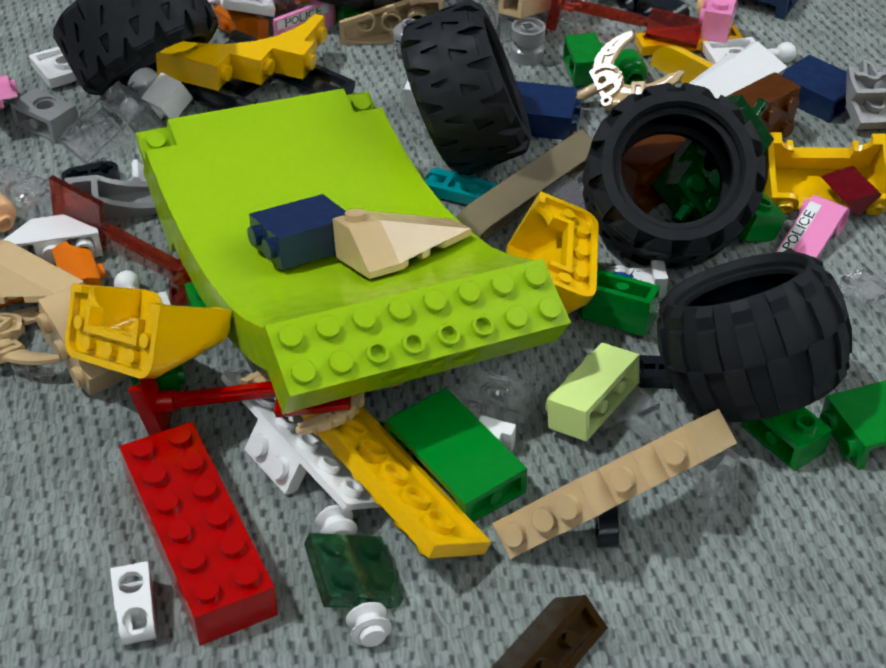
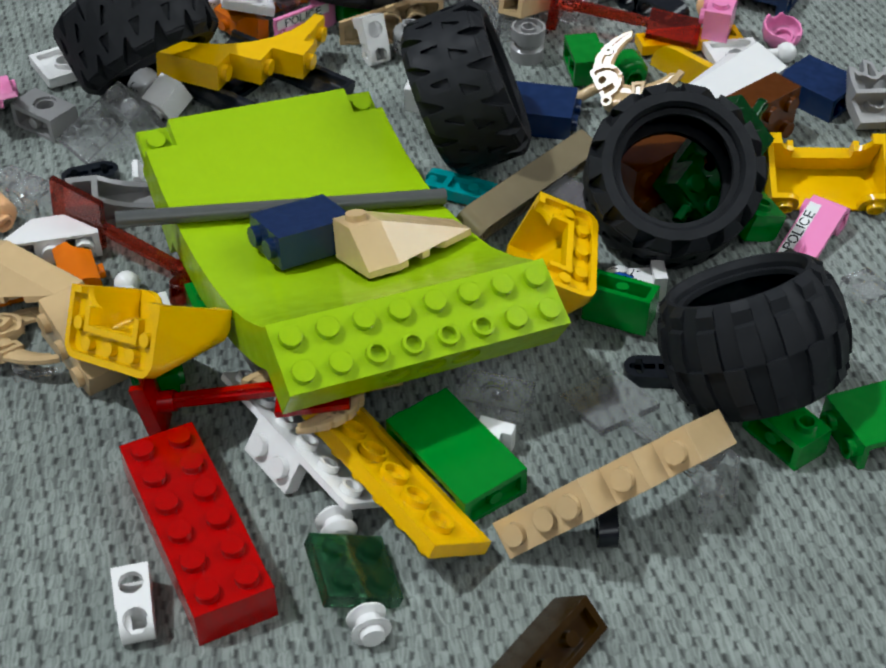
(241, 210): none -> dark grey piece
(373, 38): none -> white leg
(592, 391): yellowish green brick -> none
(781, 29): none -> bright pink hair
(852, 188): dark red slope -> none

